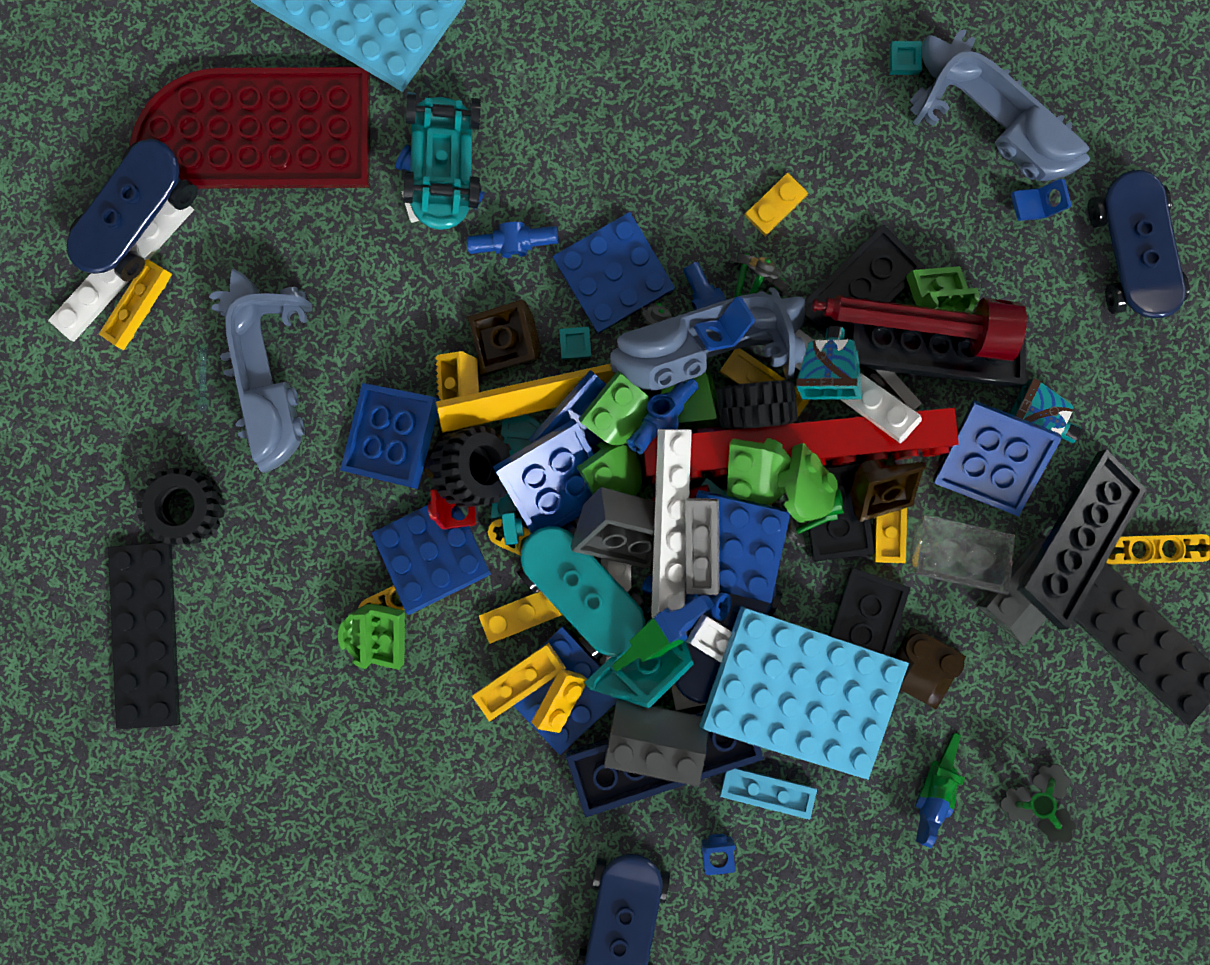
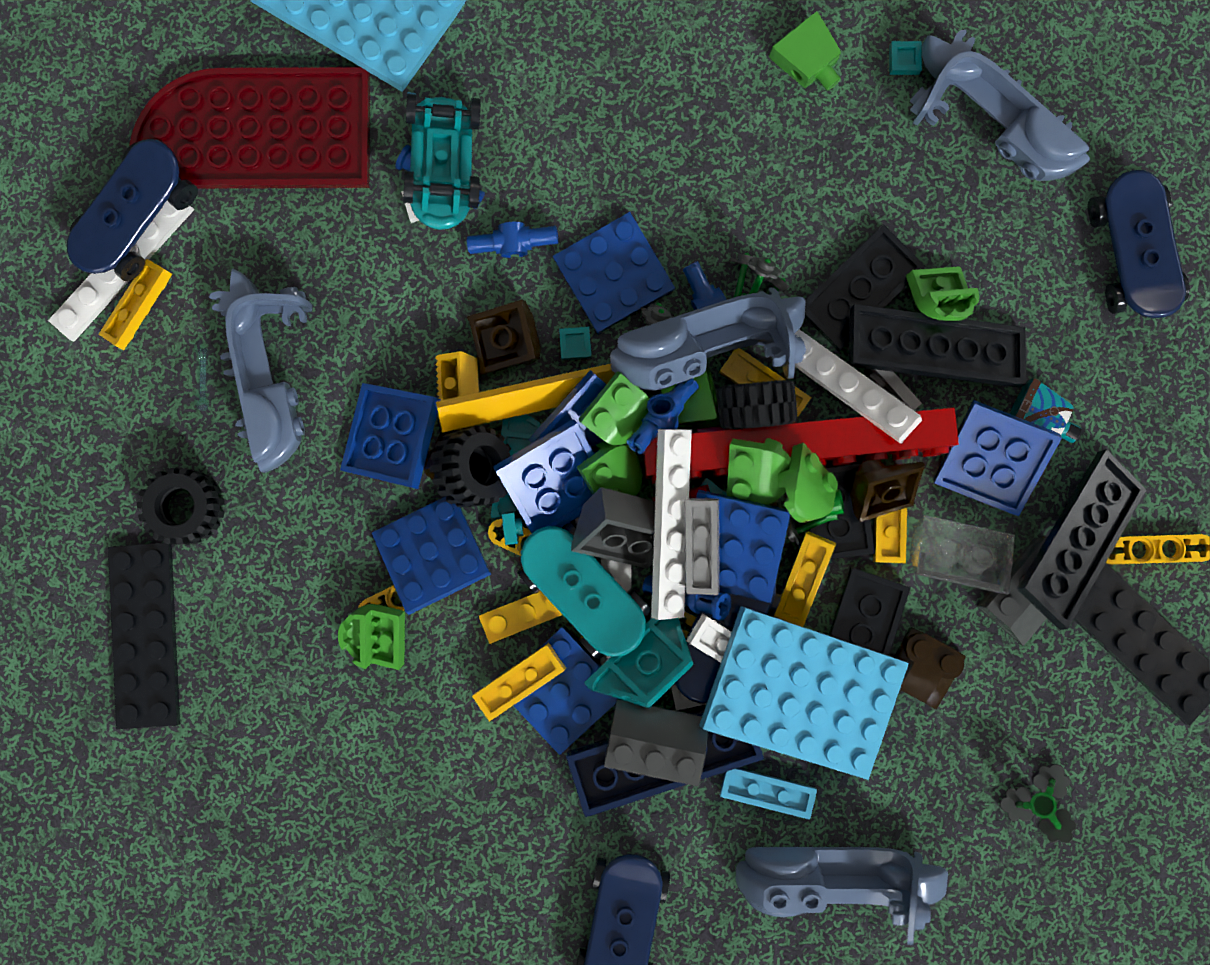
(441, 513): red bracket -> none
(559, 701): yellow plate -> none
(664, 632): animal -> none
(714, 844): blue bracket -> none
(730, 326): blue bracket -> none
(776, 204): yellow plate -> none
(805, 579): none -> yellow plate
(808, 53): none -> bright green torso
(809, 878): none -> sand blue piece
(830, 368): torso -> none
(938, 794): animal -> none
(994, 328): dark red piece -> none
(1035, 203): blue bracket -> none

